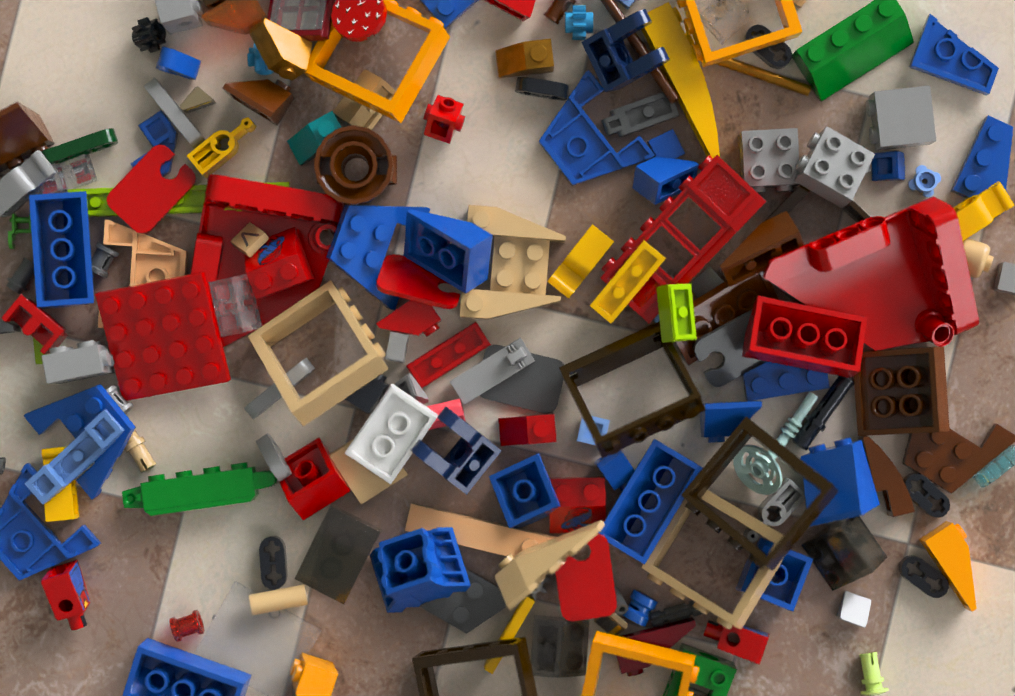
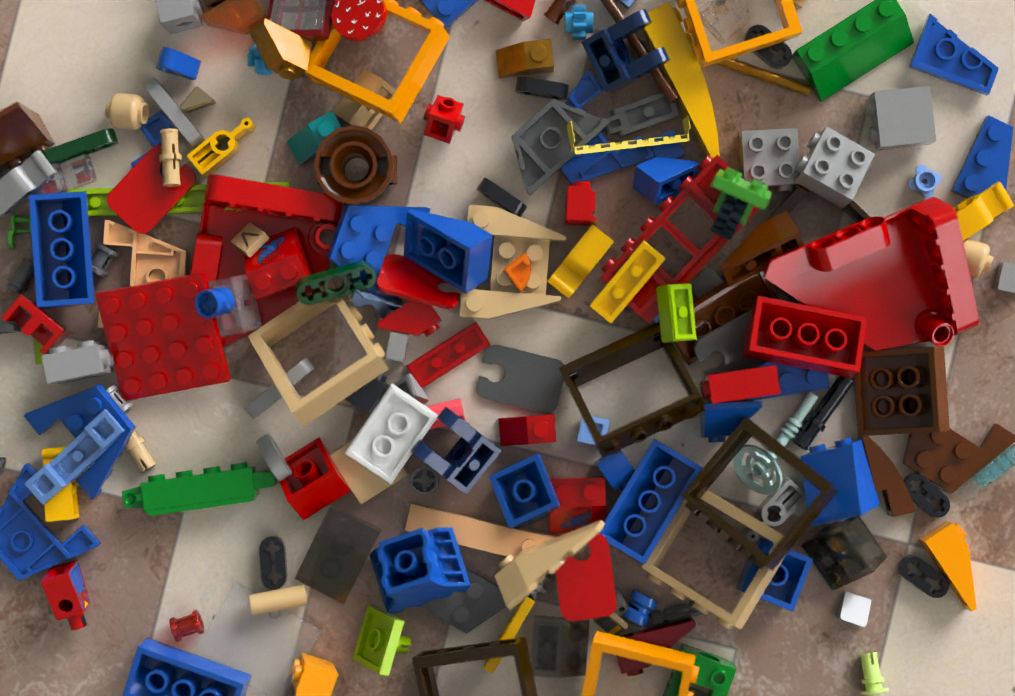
(127, 111): none -> tan head
(148, 35): black gear -> none
(170, 157): none -> tan pin
(214, 302): none -> blue wheel
(263, 97): reddish brown slope -> none
(318, 296): none -> dark green beam
(380, 303): none -> sand blue piece
(380, 640): none -> lime tile
(424, 480): none -> dark grey wheel
(492, 371): light grey hinge -> none
(501, 197): none -> black beam
(519, 271): none -> orange tile
(544, 142): none -> dark grey wing
(580, 204): none -> red window
(624, 144): none -> light yellow piece
(736, 201): none -> bright green plate
(740, 384): none -> red window
(751, 642): red torso -> none
(888, 166): blue slope -> none

